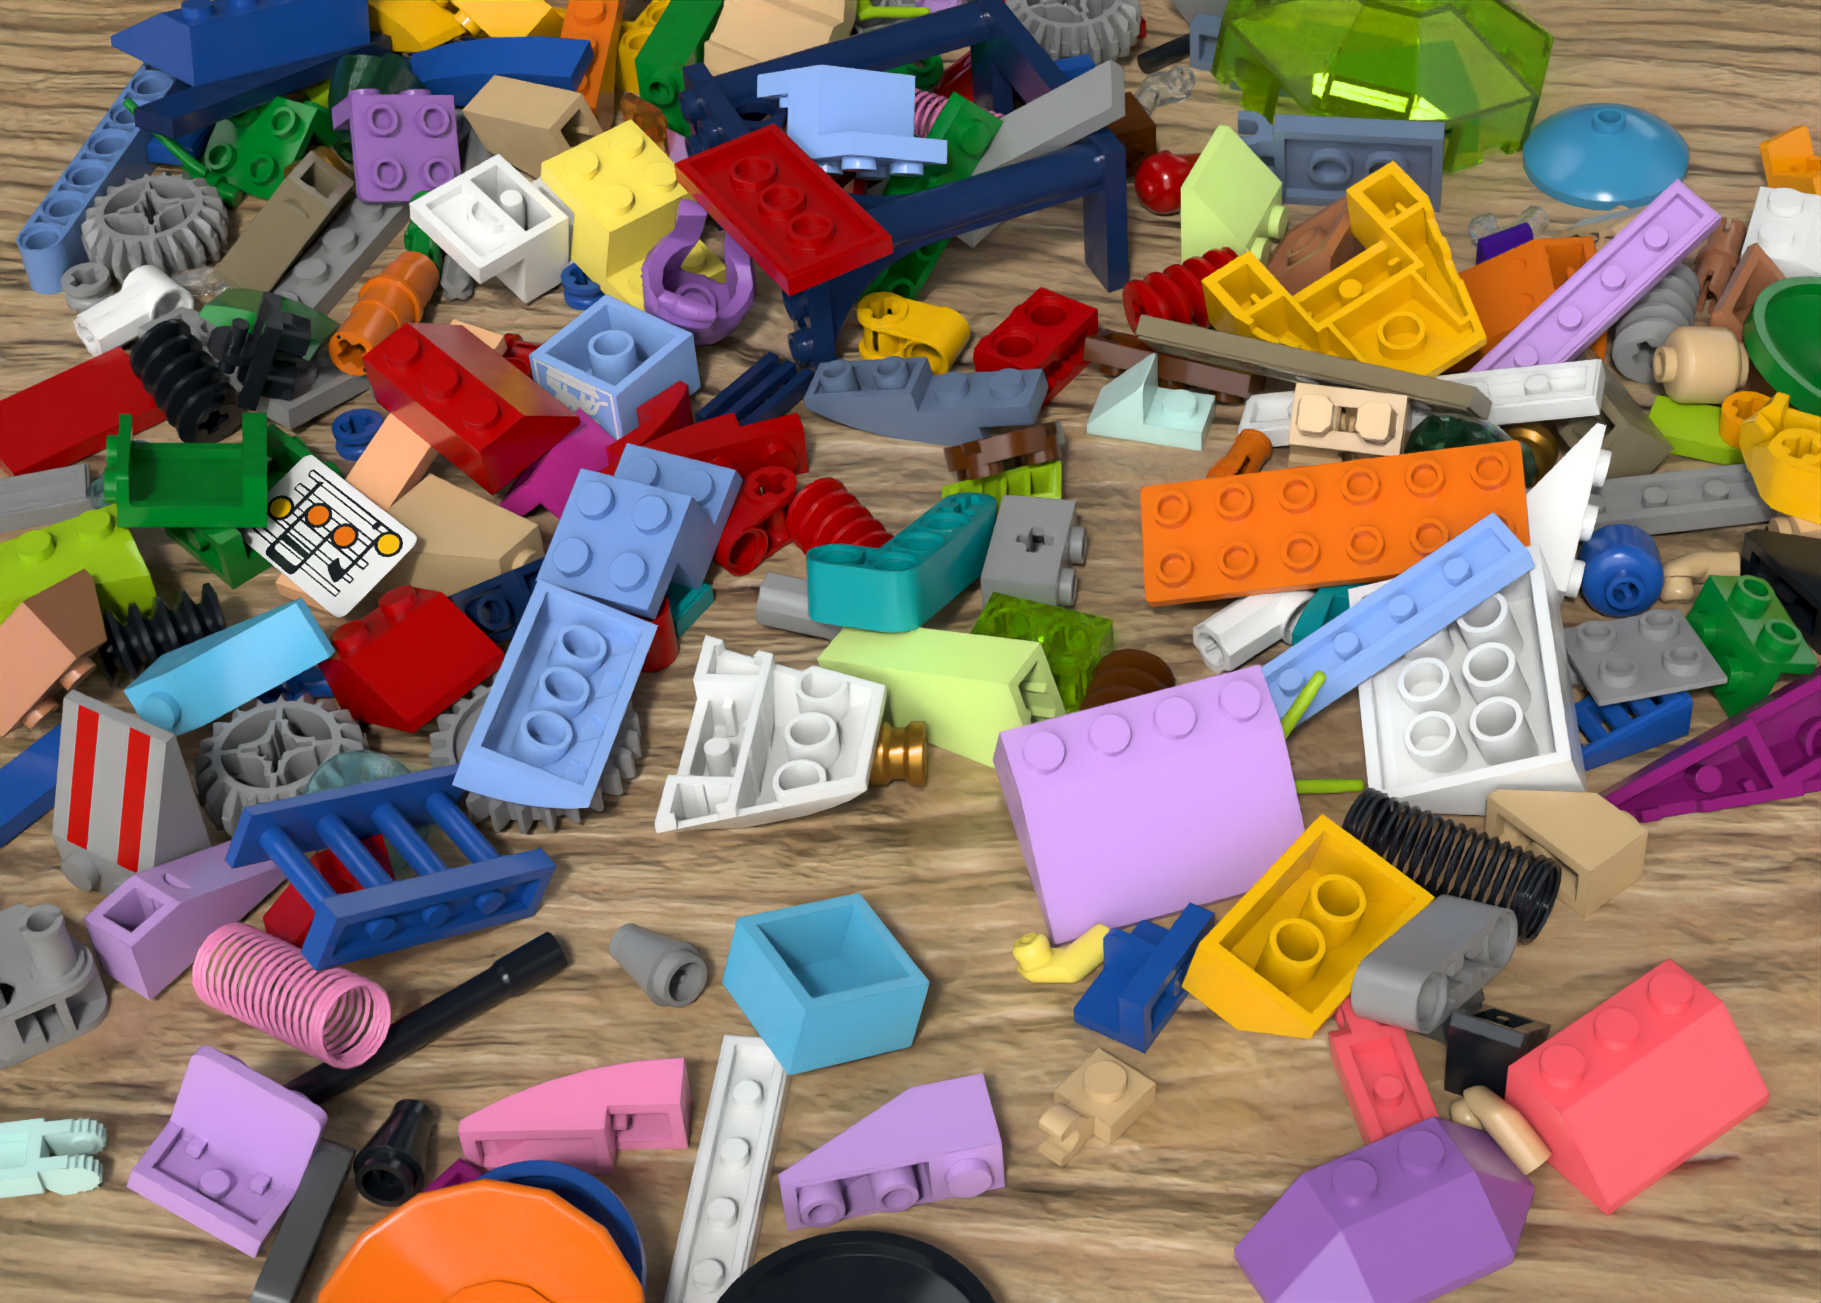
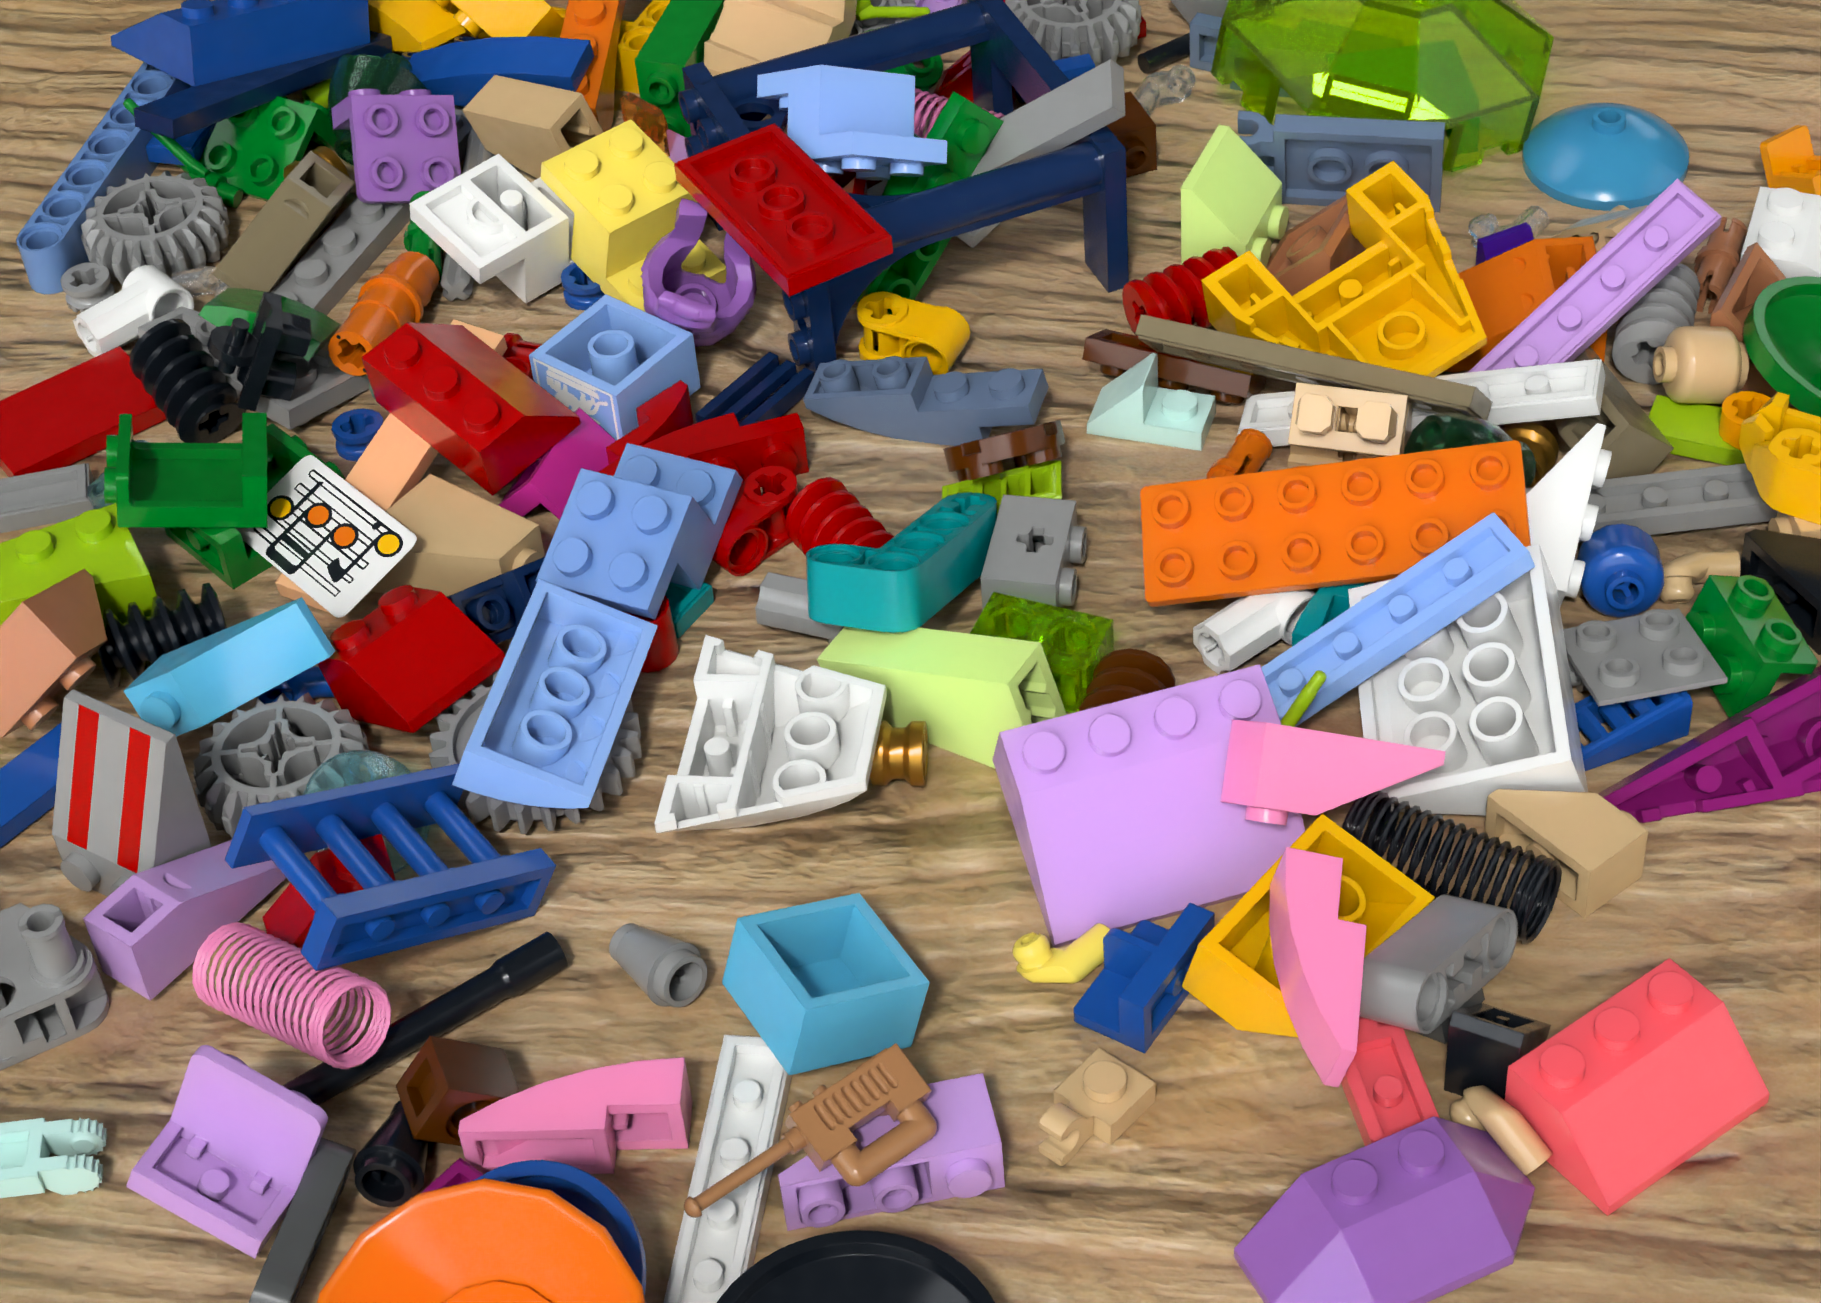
(450, 1083): none -> reddish brown brick
(825, 1126): none -> medium nougat piece
(1040, 334): red brick -> none
(1160, 180): red piece -> none
(1311, 771): none -> bright pink slope
(1317, 959): none -> bright pink slope

